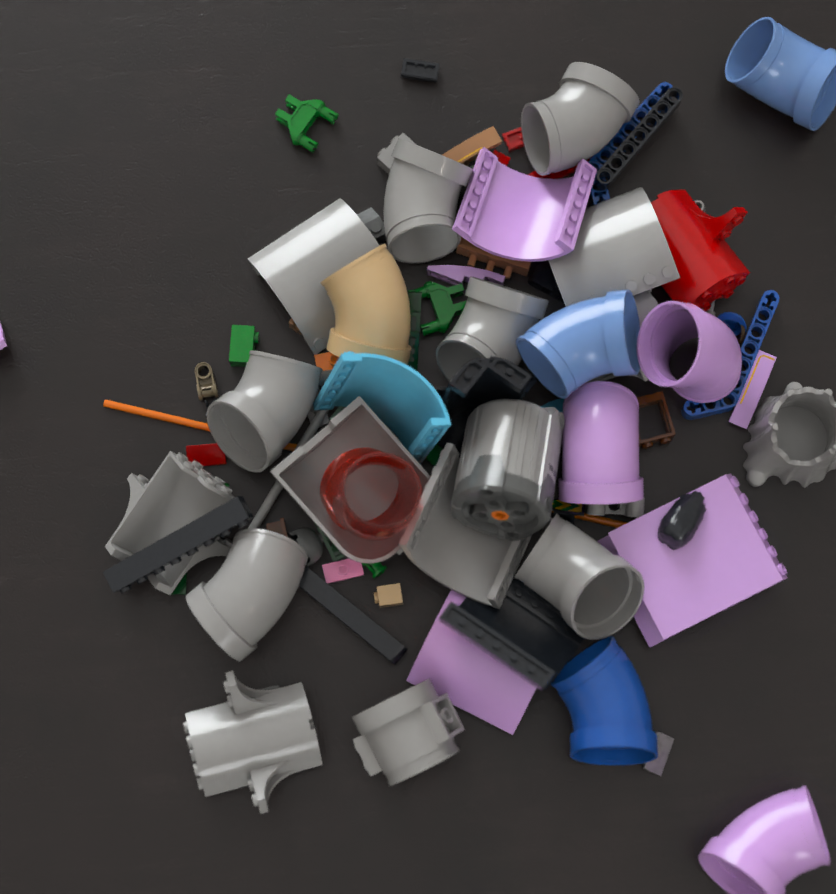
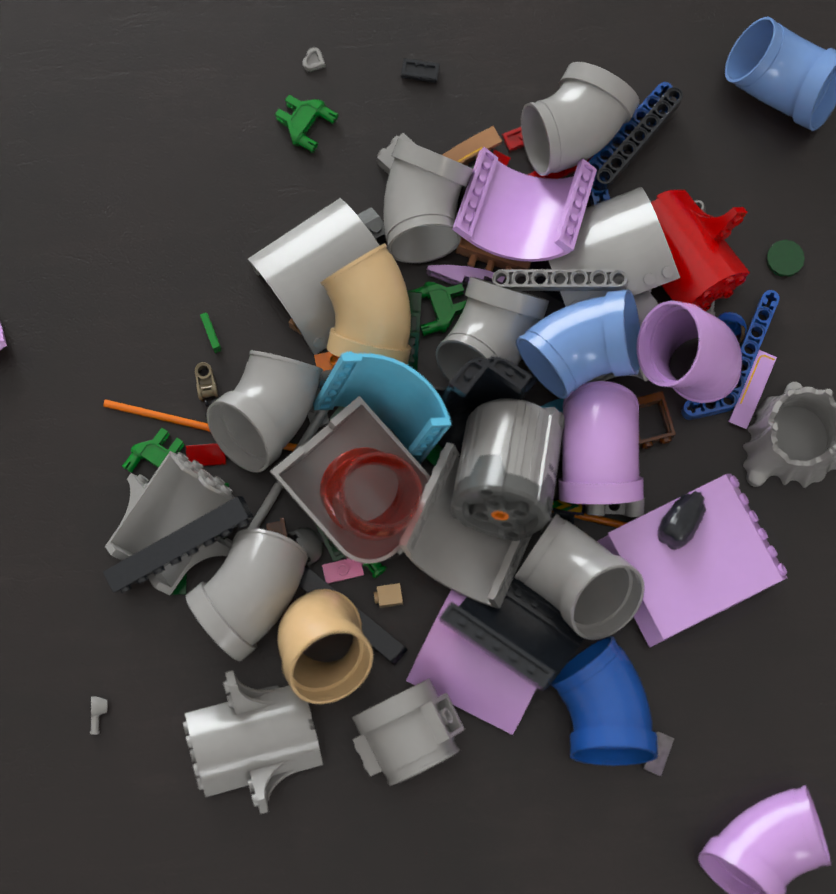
(98, 707): none -> light grey bar
(152, 451): none -> green connector
(210, 332): none -> green tile
(242, 341): green brick -> none
(309, 619): none -> tan cylinder
(313, 60): none -> light grey tile
(568, 285): none -> light grey beam
(785, 258): none -> dark green tile

